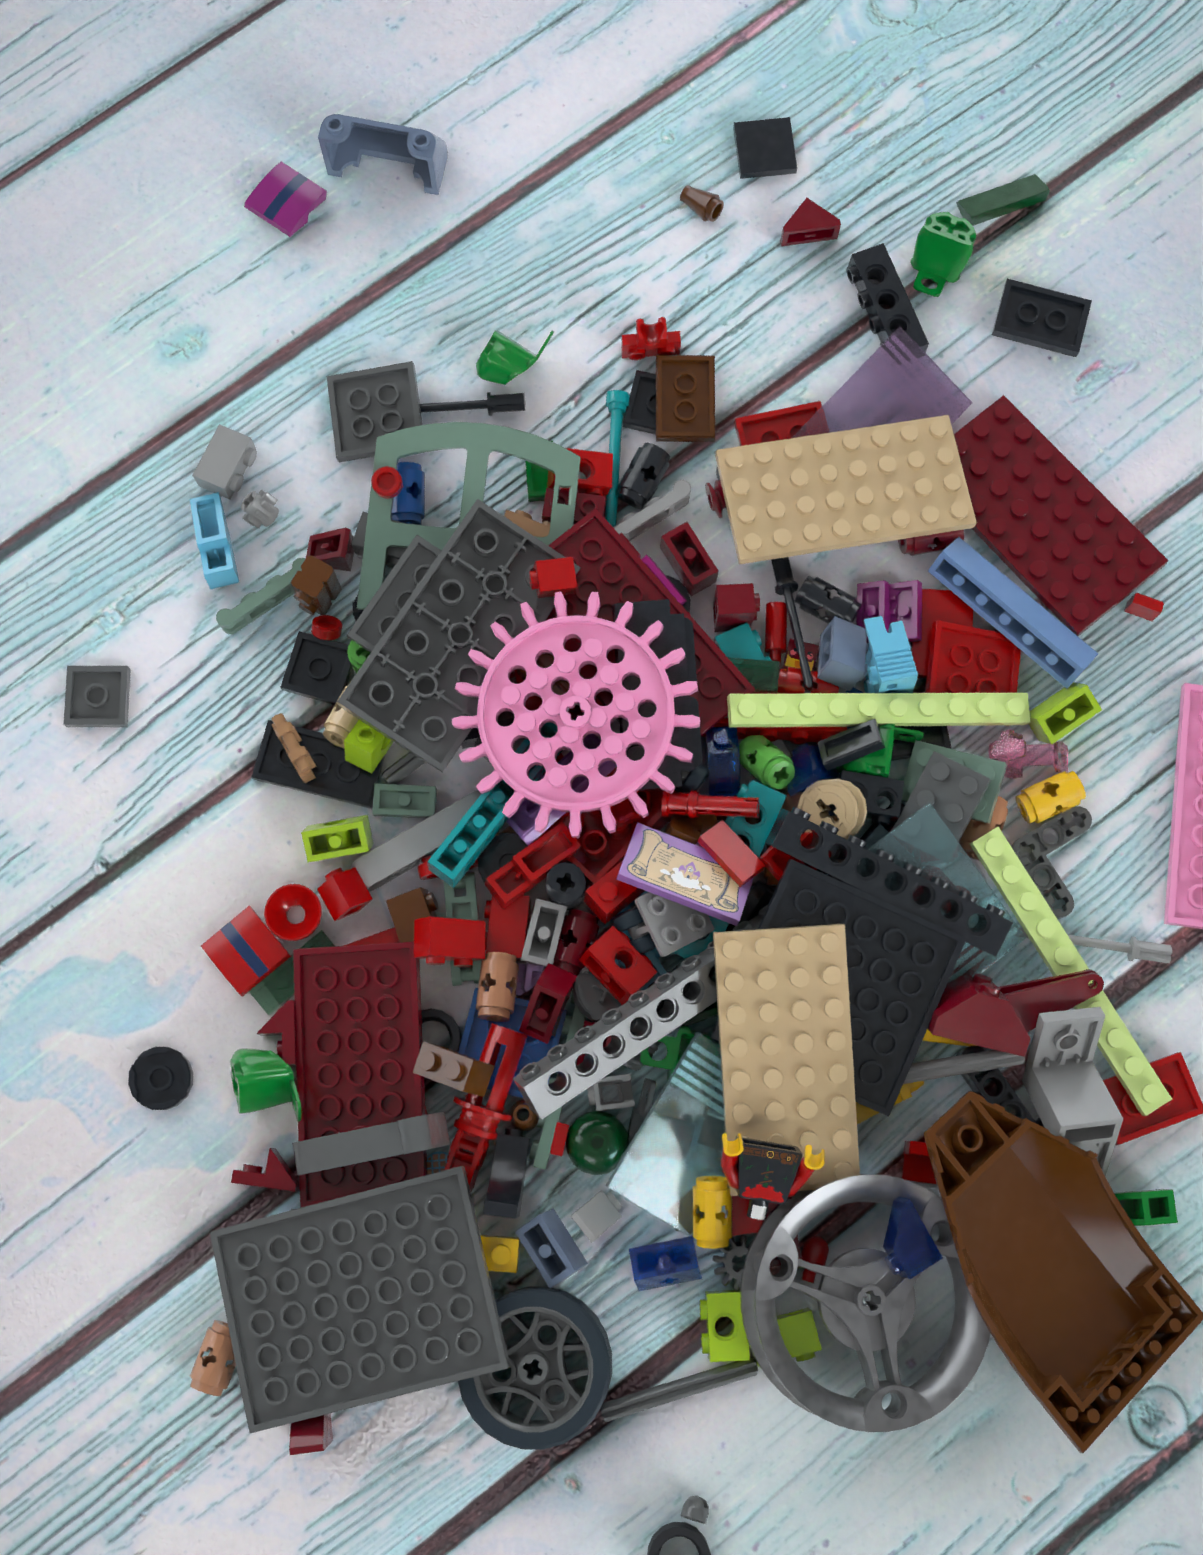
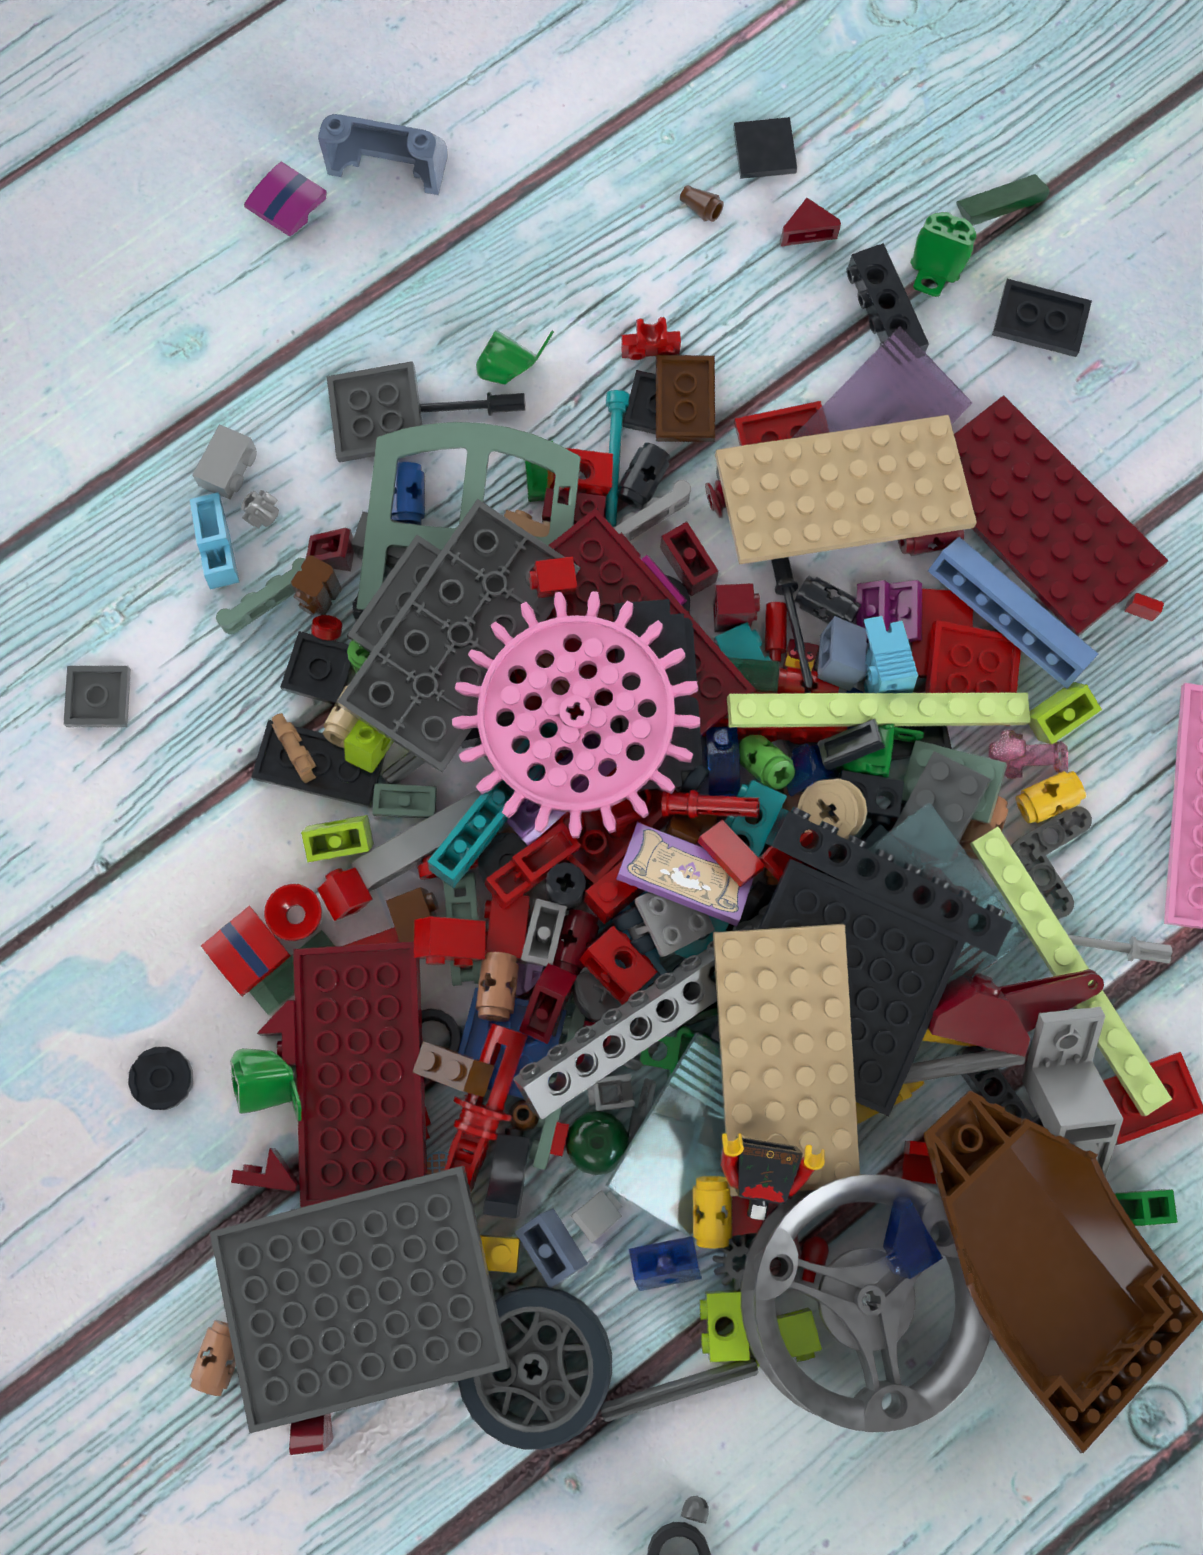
(371, 1143): dark grey beam -> none
(387, 482): red tile -> none

